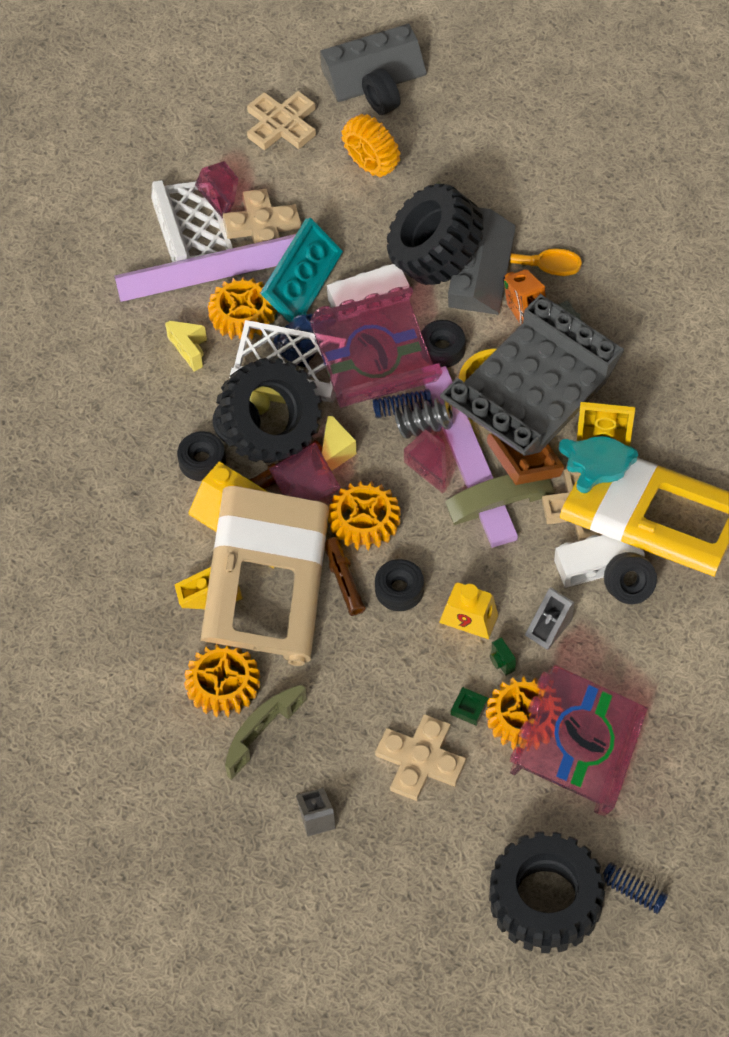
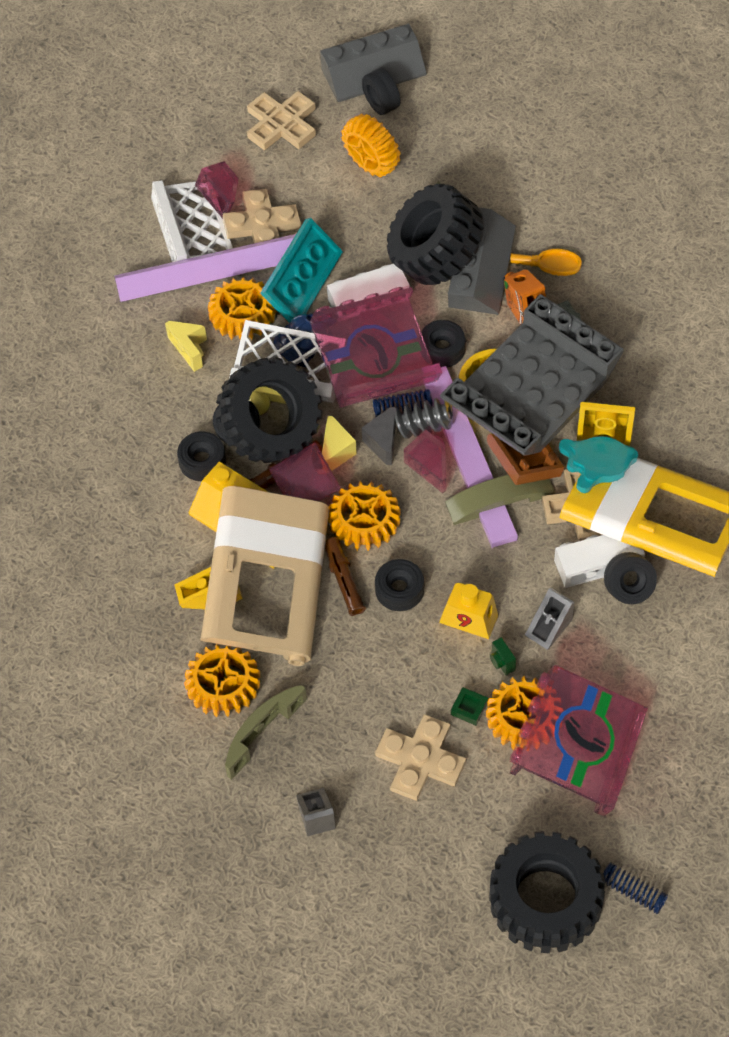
(380, 435): none -> flat silver slope

